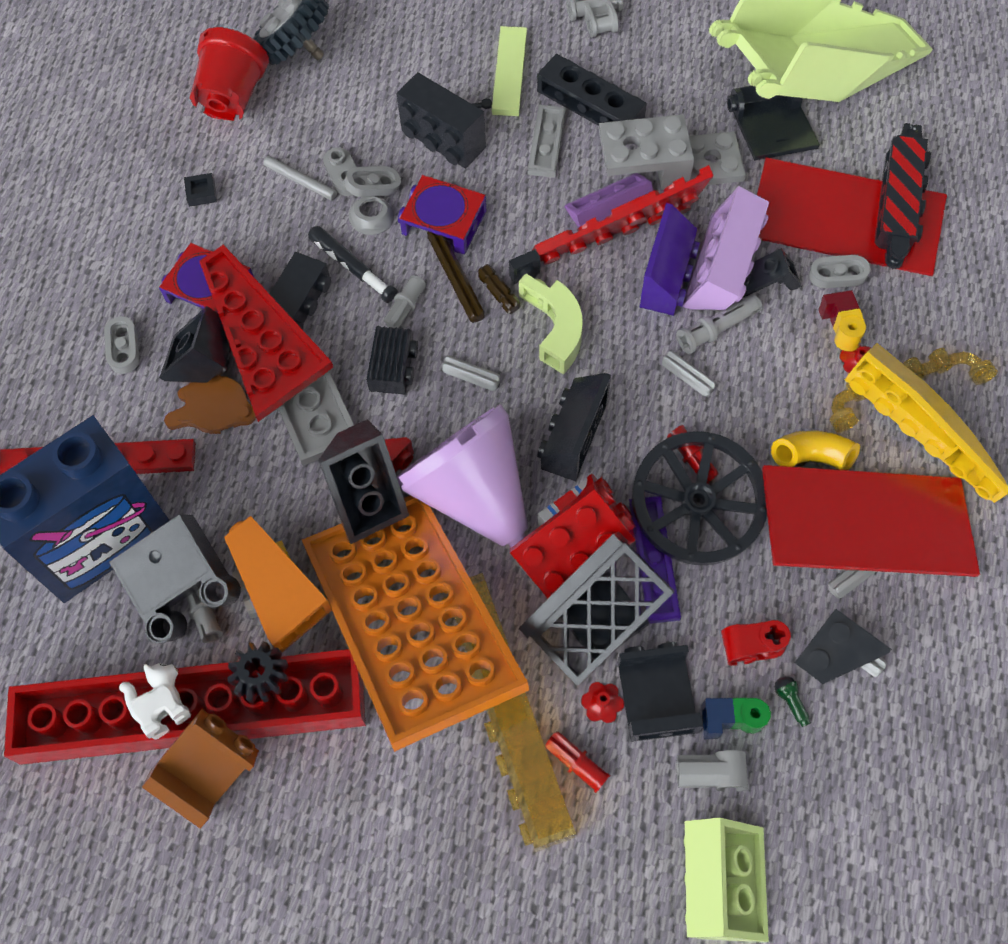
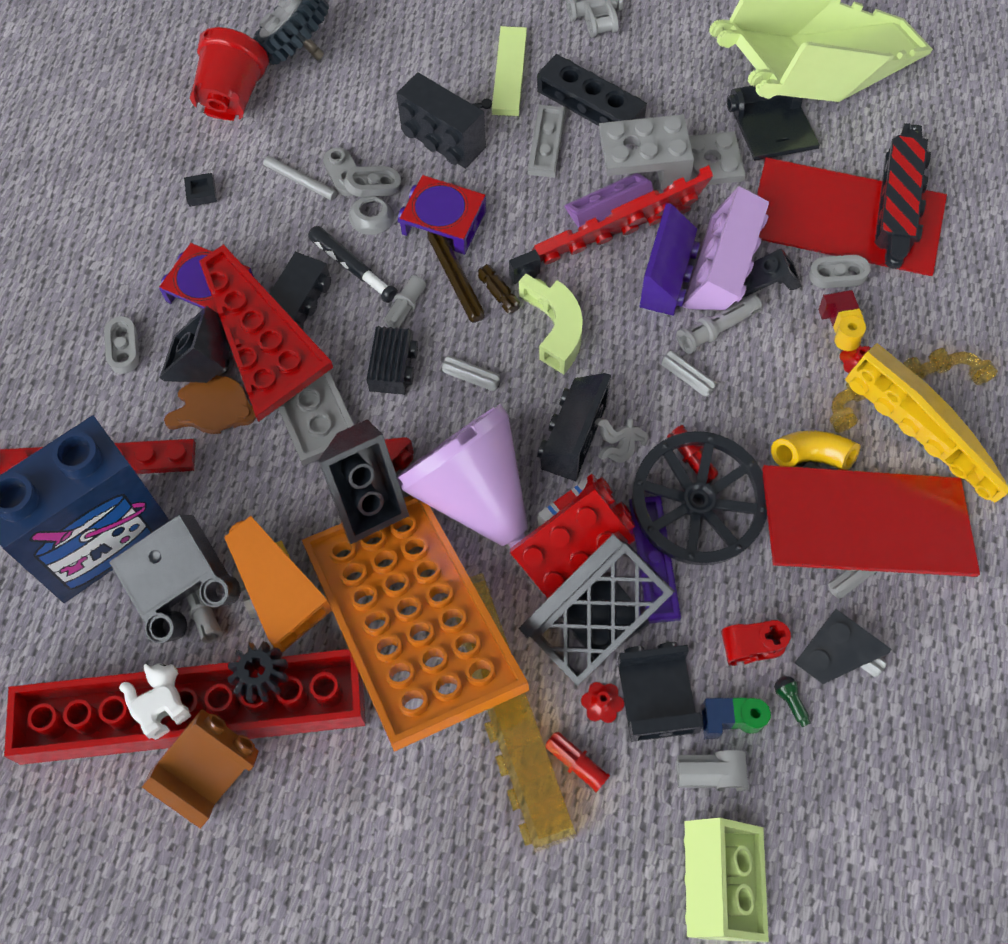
(626, 436): none -> light grey piece

